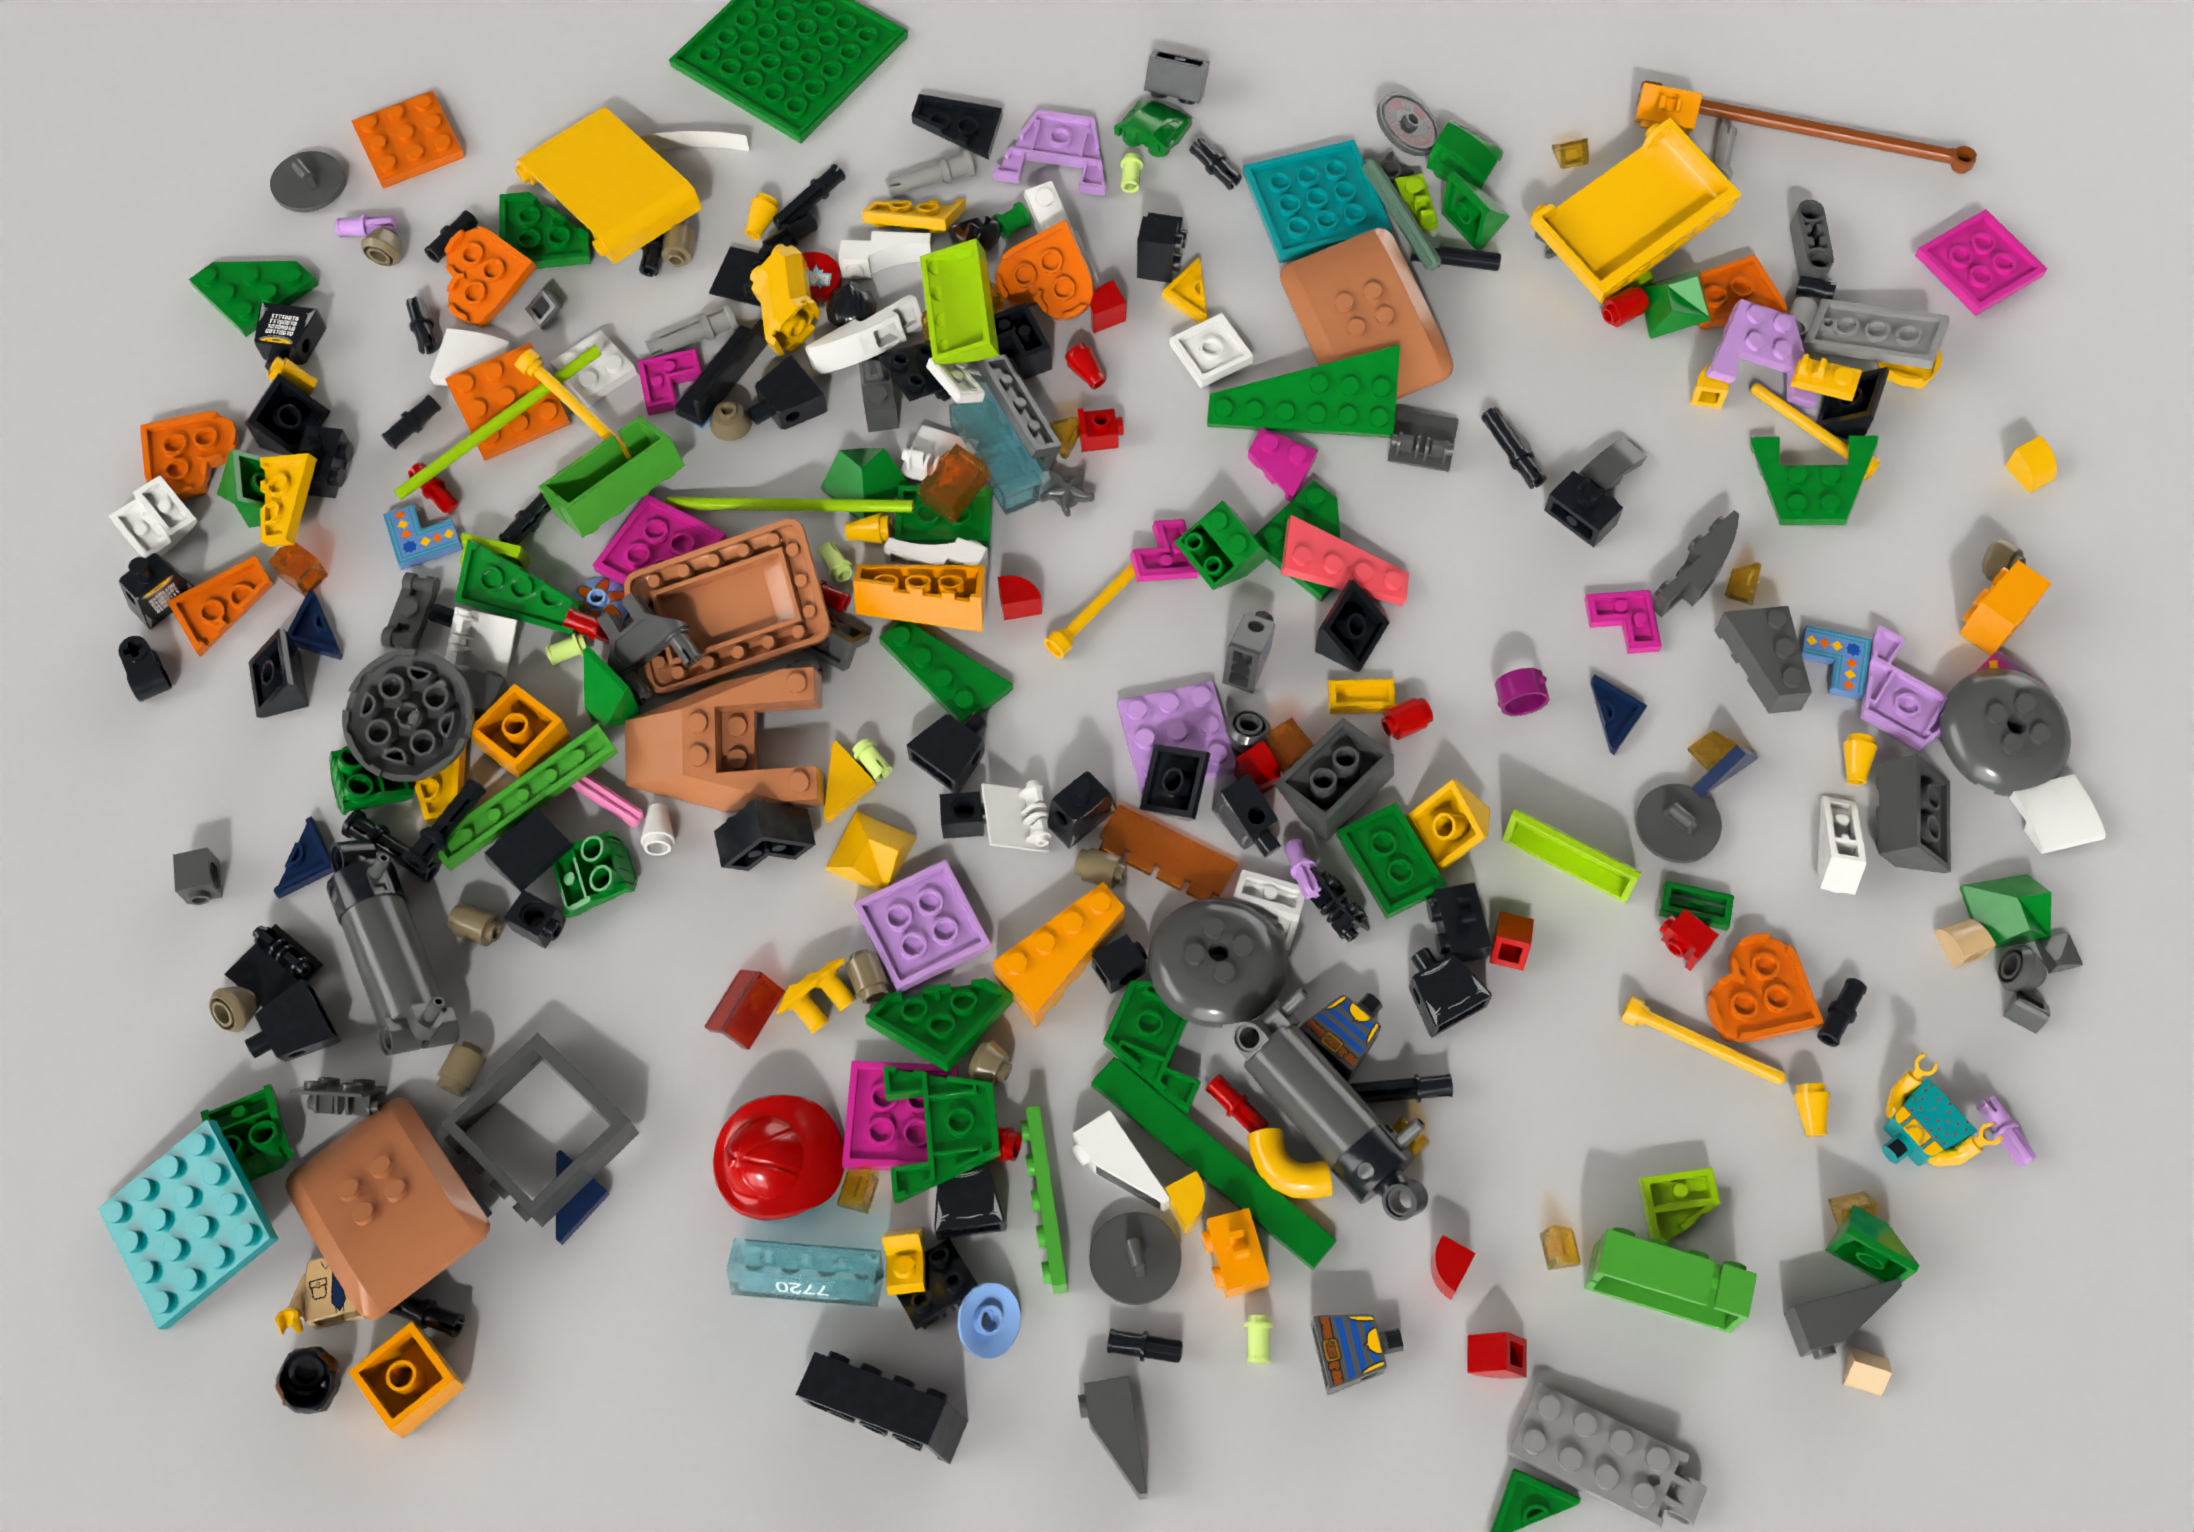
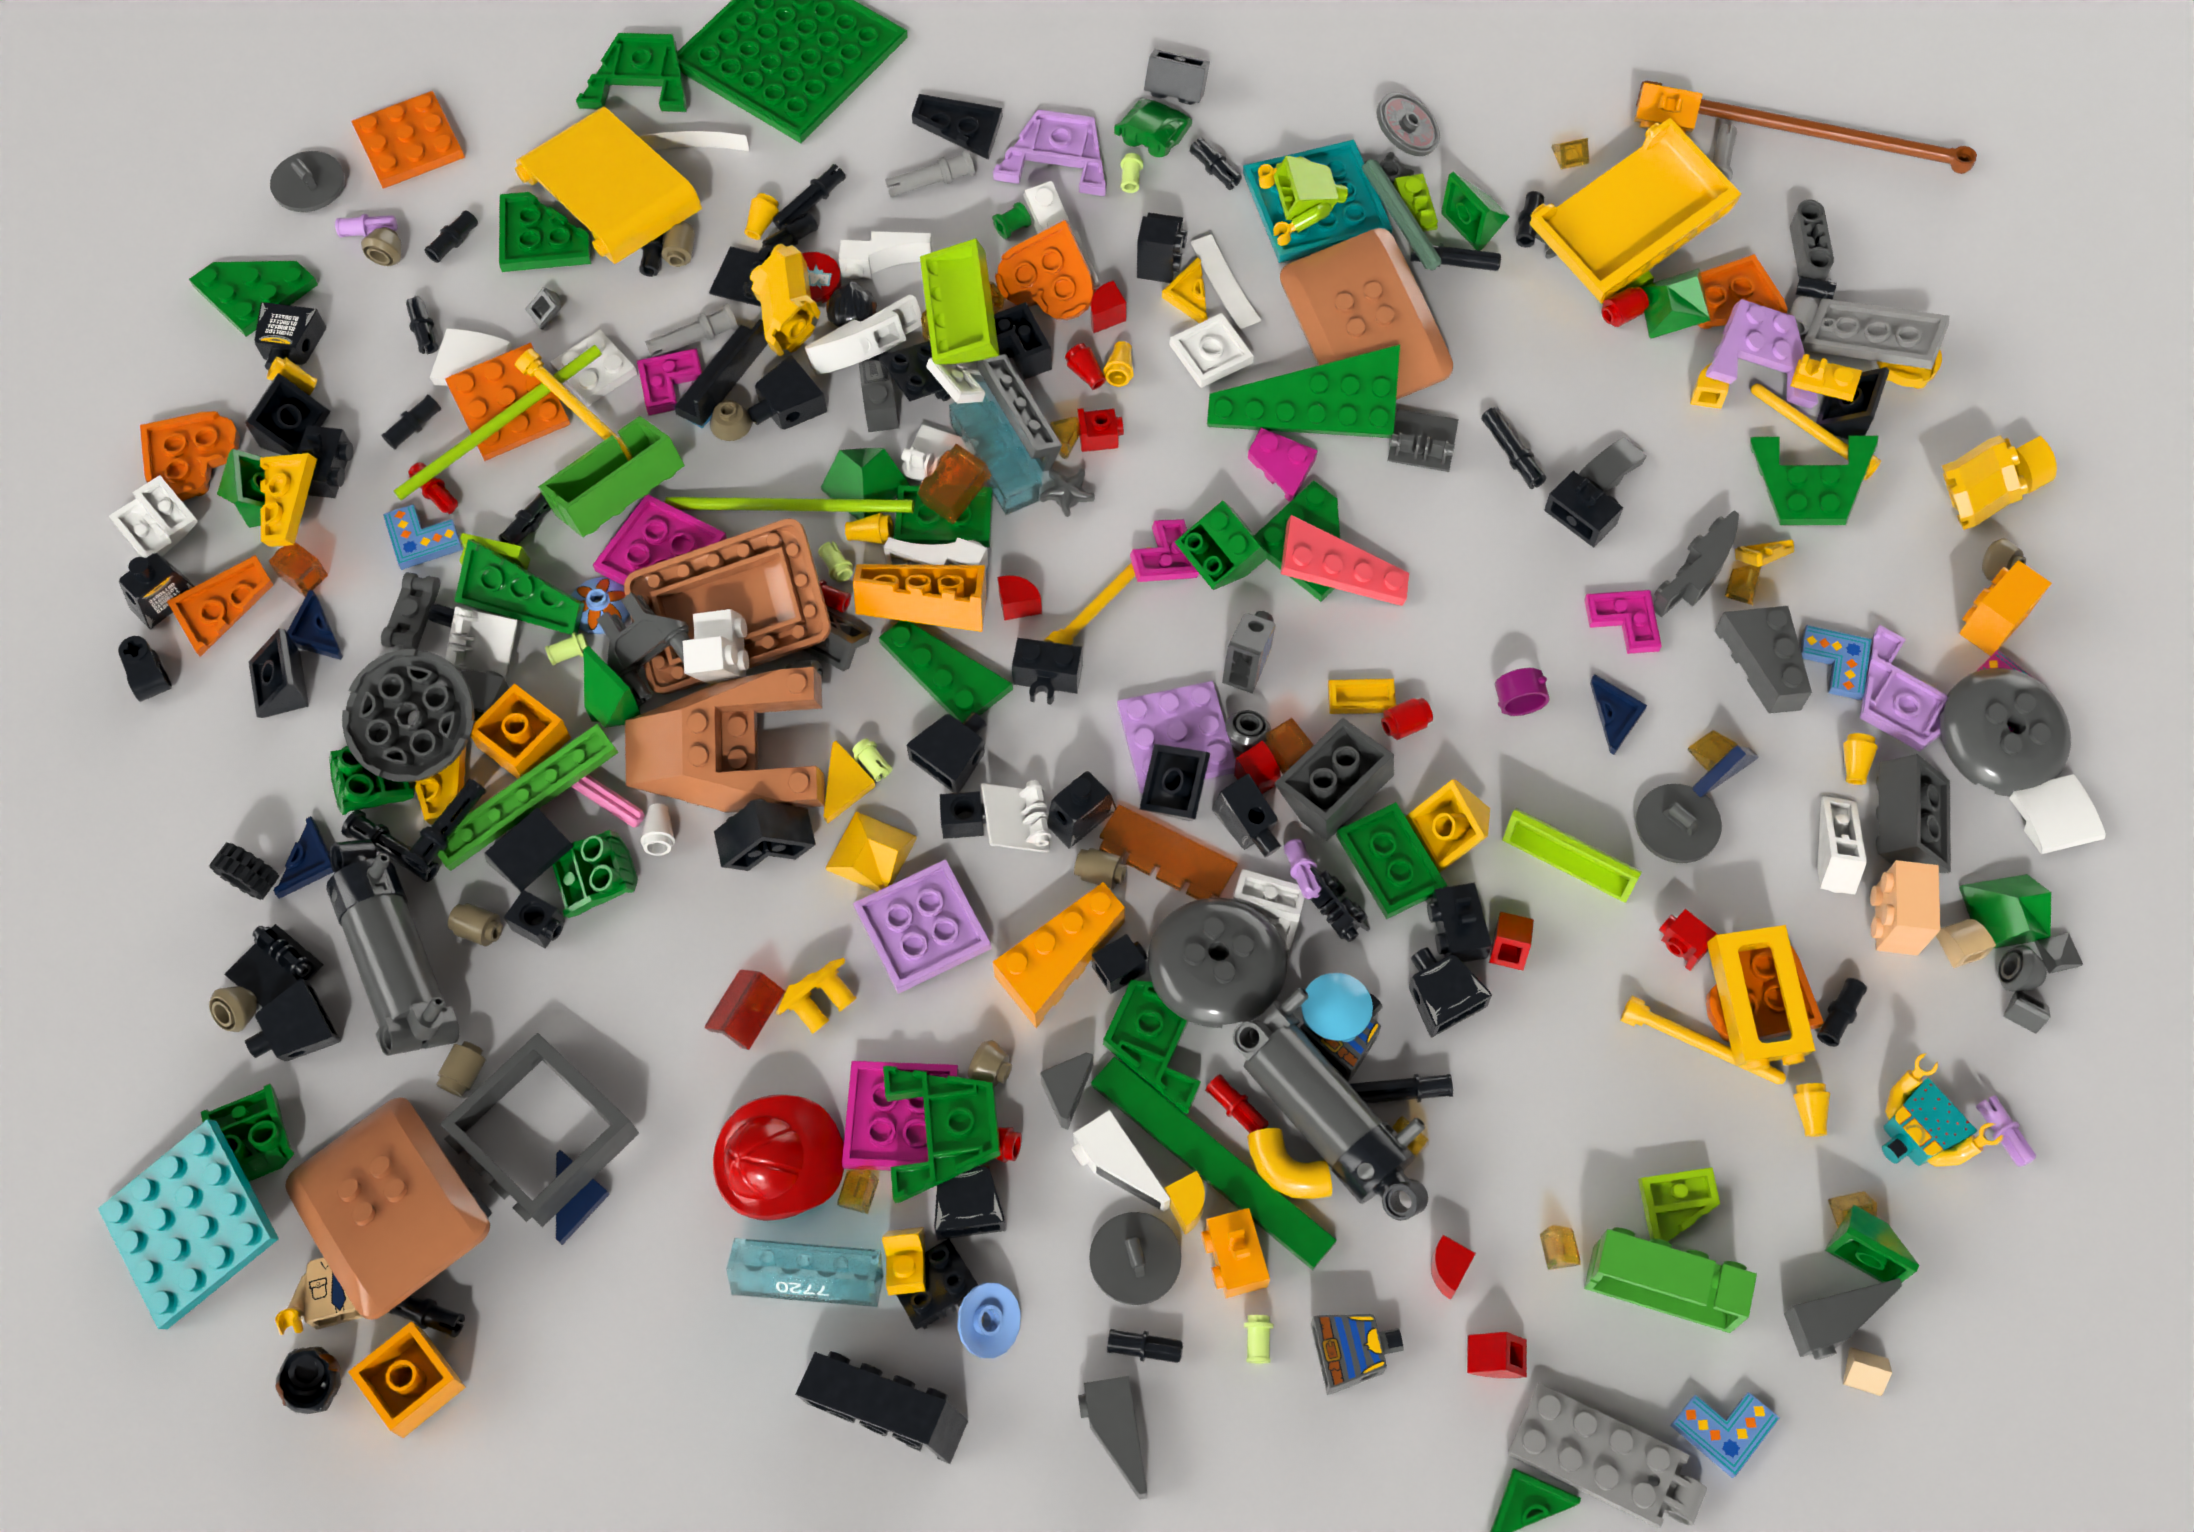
(197, 876): dark grey brick -> none
(244, 870): none -> black tyre
(332, 1097): dark grey hinge -> none
(483, 274): orange plate -> none
(585, 624): red axle -> none
(638, 61): none -> green wing
(718, 647): none -> white brick
(867, 976): dark tan brick -> none
(924, 215): yellow wing -> none
(940, 1020): green plate -> none
(986, 233): black hair -> none
(1043, 1200): bright green plate -> none
(1046, 667): none -> black brick
(1065, 1086): none -> dark grey slope
(1119, 366): none -> yellow cone
(1224, 282): none -> white sticker
(1304, 191): none -> lime torso
(1337, 1007): none -> medium azure dish
(1351, 628): black slope -> none
(1463, 153): green slope -> none
(1526, 233): none -> black pin
(1697, 893): green tile -> none
(1727, 1441): none -> medium blue tile
(1736, 1005): none -> yellow piece
(1764, 553): none -> yellow tile
(1906, 908): none -> light nougat brick
(1981, 262): dark pink plate -> none
(1984, 481): none -> yellow brick

